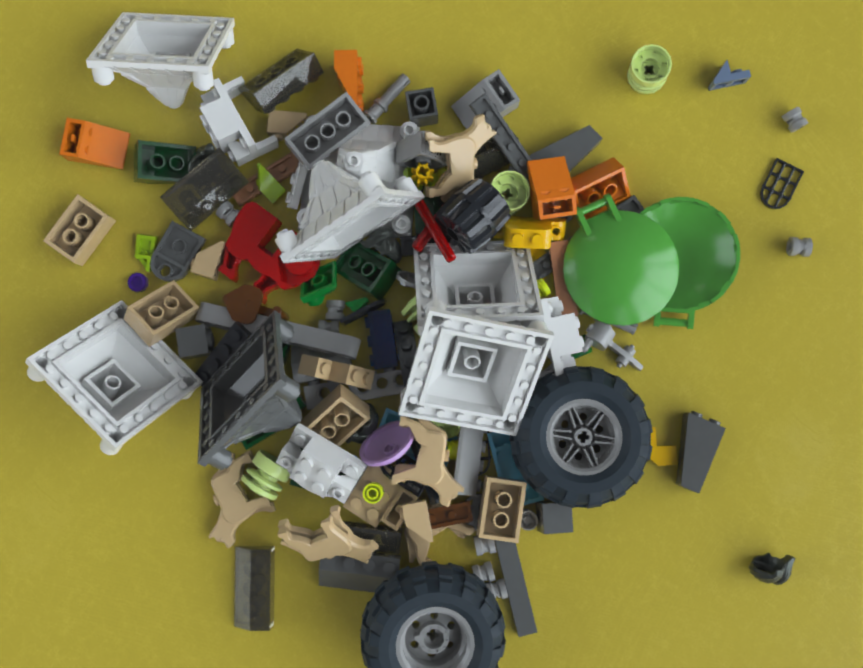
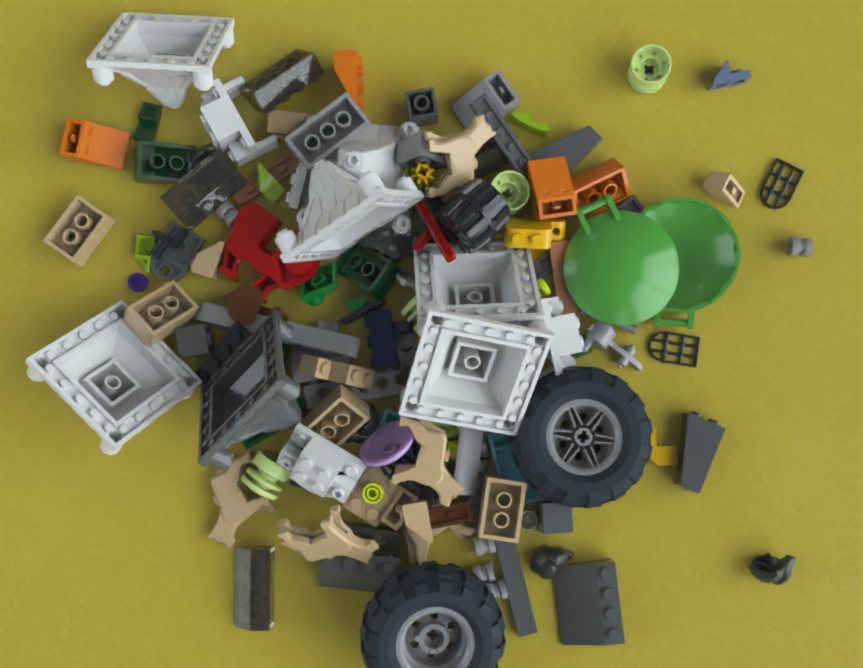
(149, 122): none -> dark green slope
(164, 241): none -> black bracket
(335, 309): light grey wheel -> none
(381, 104): light grey pin -> none
(523, 121): none -> lime slope
(549, 561): none -> pearl dark grey hair
(589, 603): none -> dark grey slope
(681, 345): none -> black window
(724, 188): none -> tan slope
(794, 119): light grey wheel -> none

